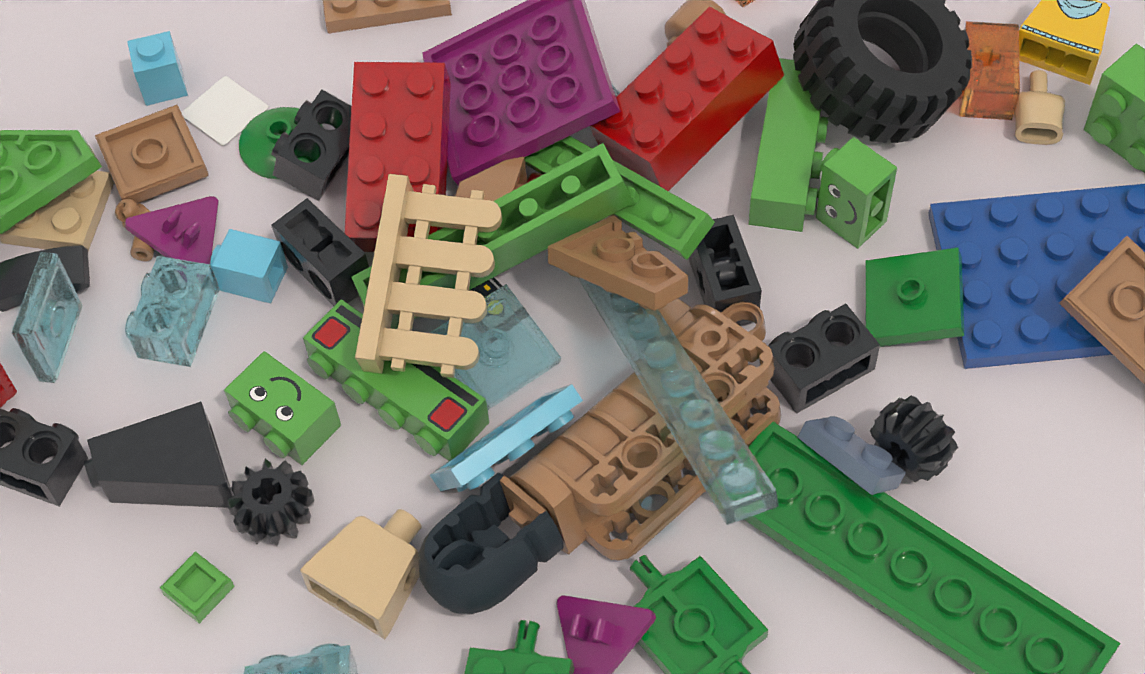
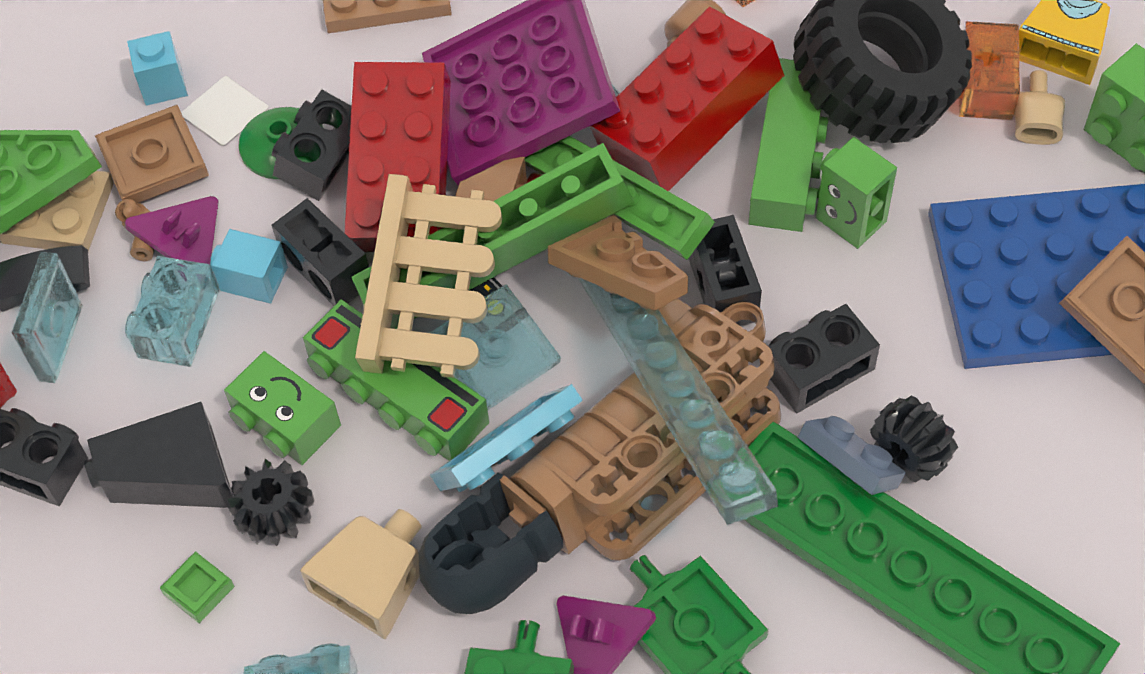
(915, 297): green plate -> none

